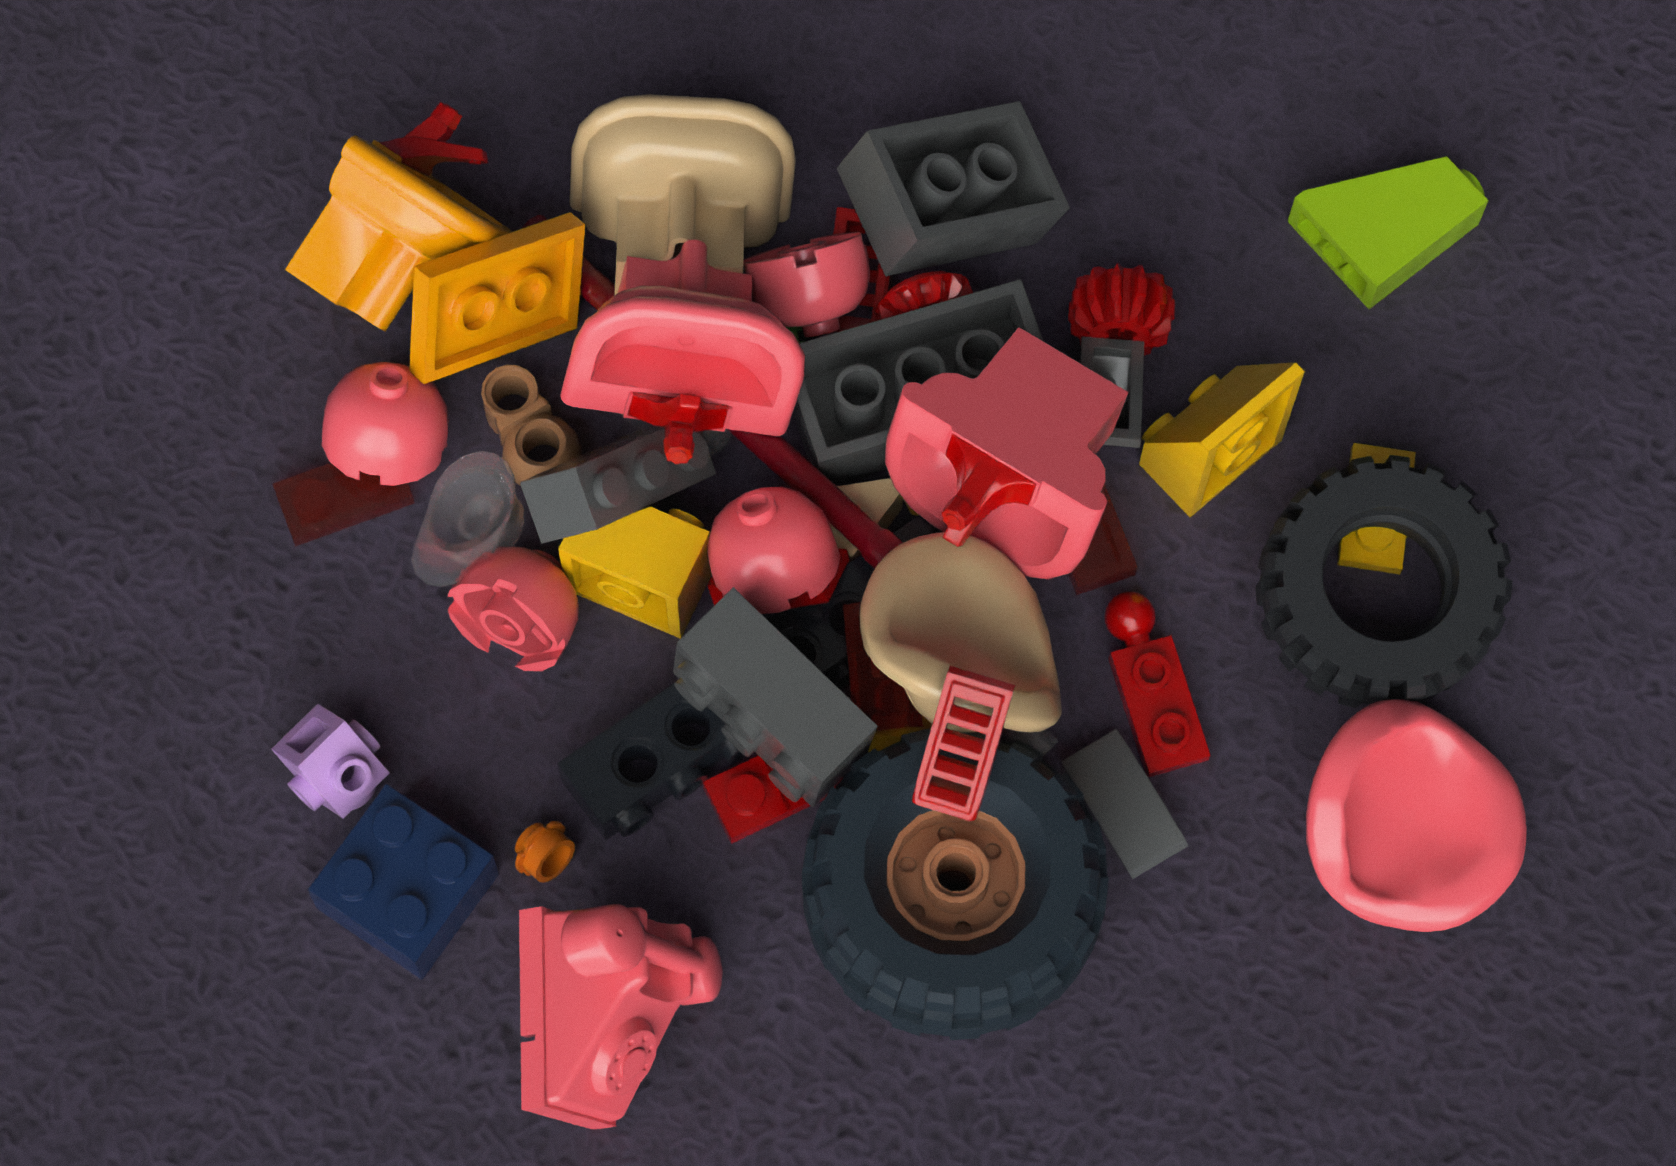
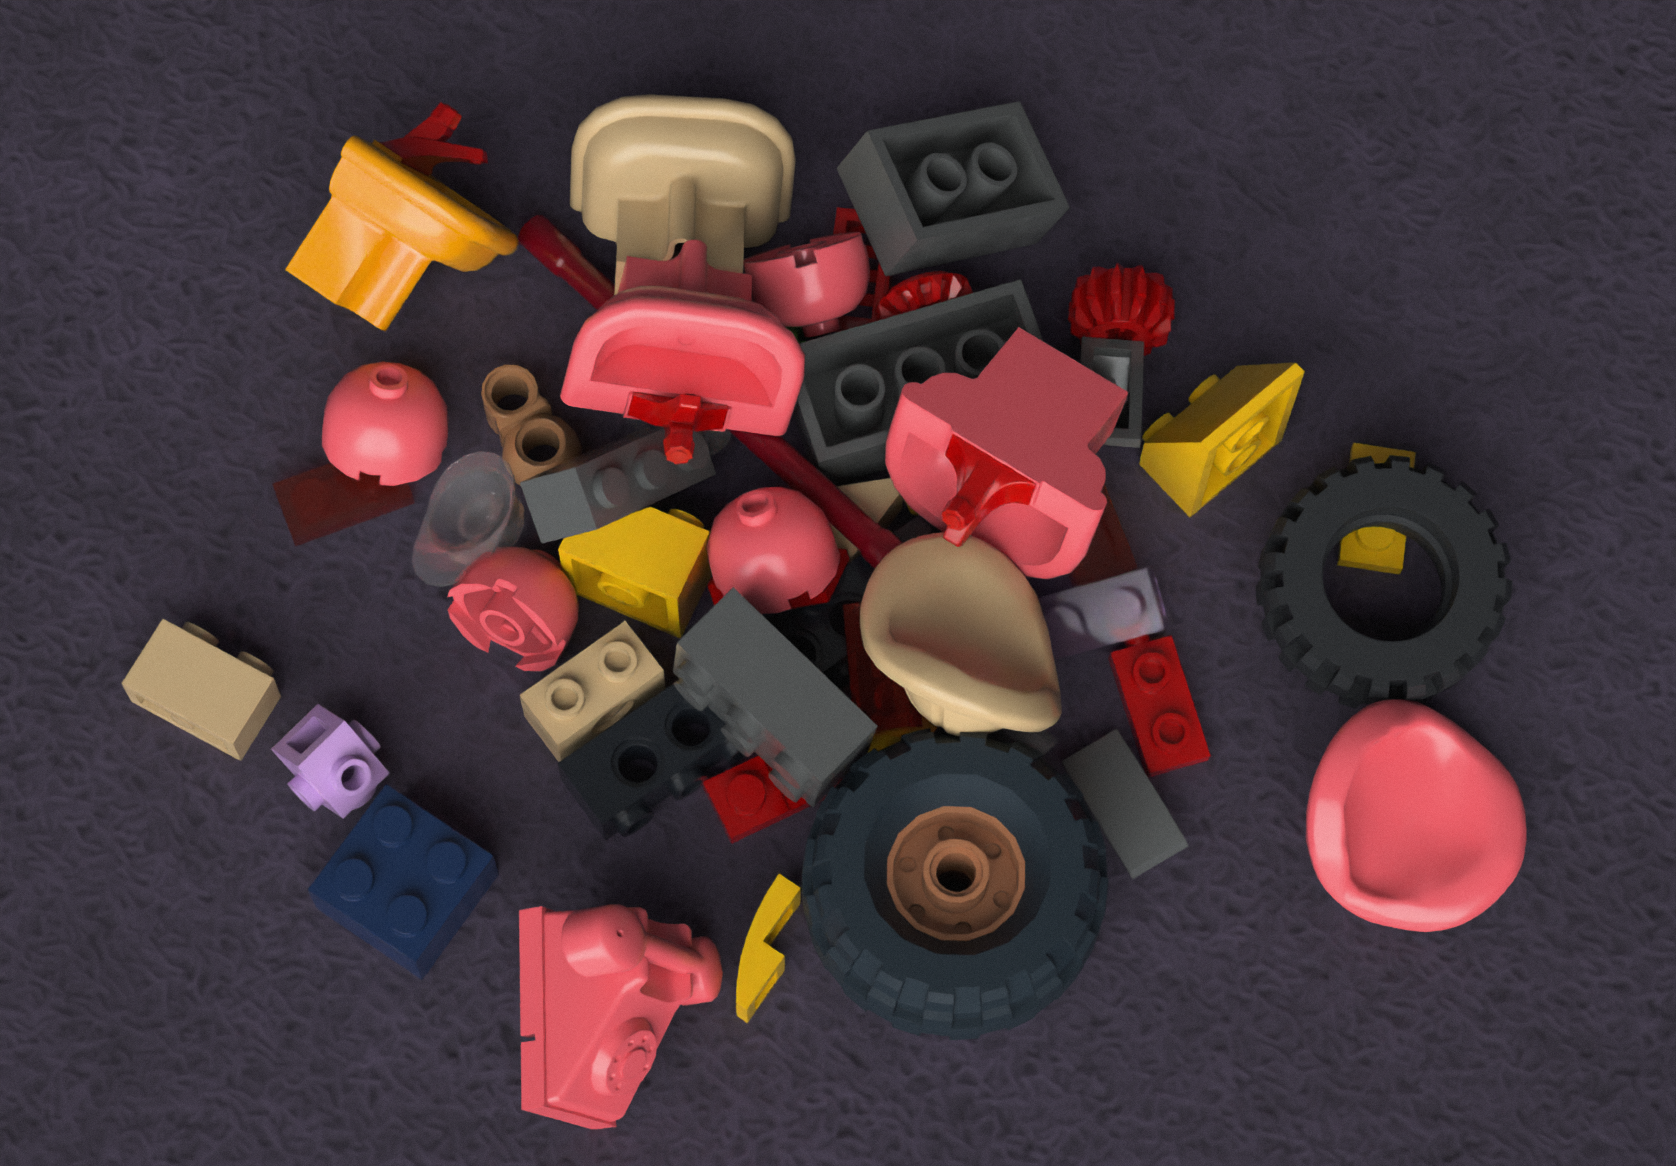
(203, 687): none -> tan brick
(496, 297): light orange plate -> none
(543, 851): orange plate -> none
(592, 691): none -> tan brick
(759, 962): none -> yellow slope
(949, 783): slope -> none
(1104, 612): none -> clear purple plate
(1388, 223): lime slope -> none

